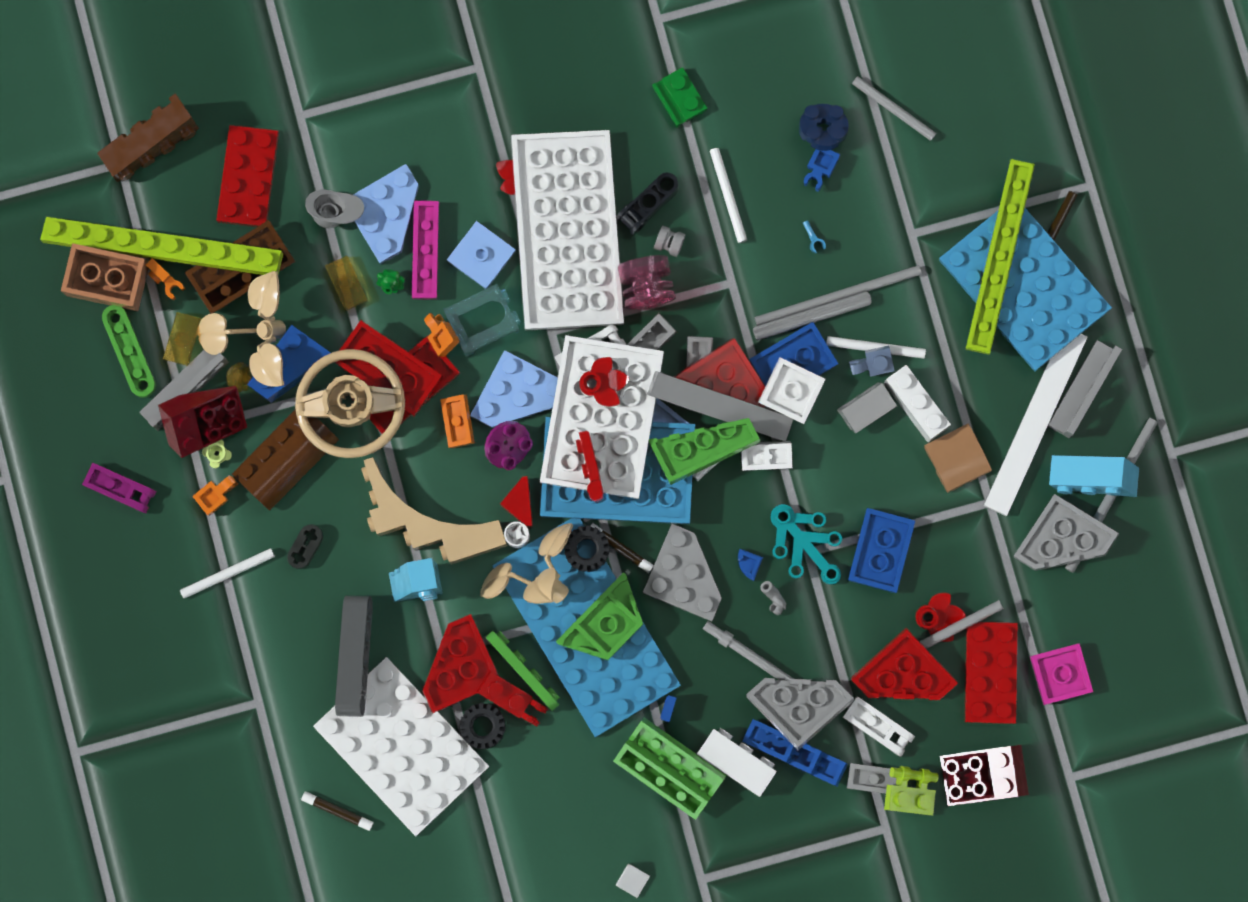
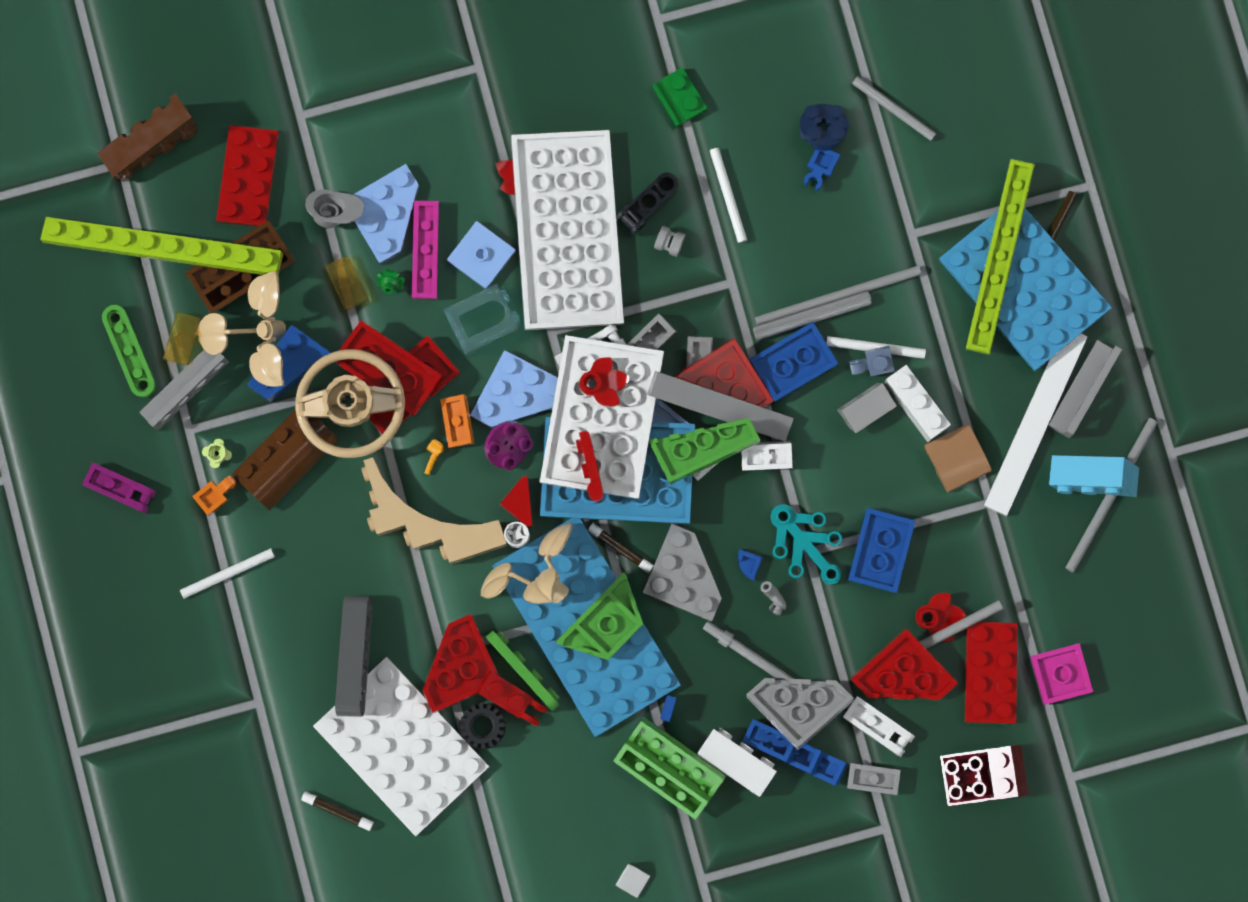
(105, 277): nougat brick -> none
(159, 274): orange plate -> none
(201, 418): dark red slope -> none
(239, 376): clear yellow plate -> none
(300, 542): pearl dark grey beam -> none
(416, 580): medium azure wedge -> none
(436, 449): none -> light orange hand
(443, 336): orange plate -> none
(600, 556): black tyre -> none
(647, 287): clear pink wheel -> none
(791, 390): white plate -> none
(813, 237): dark azure hand -> none
(909, 799): lime plate -> none
(1064, 537): light grey plate -> none

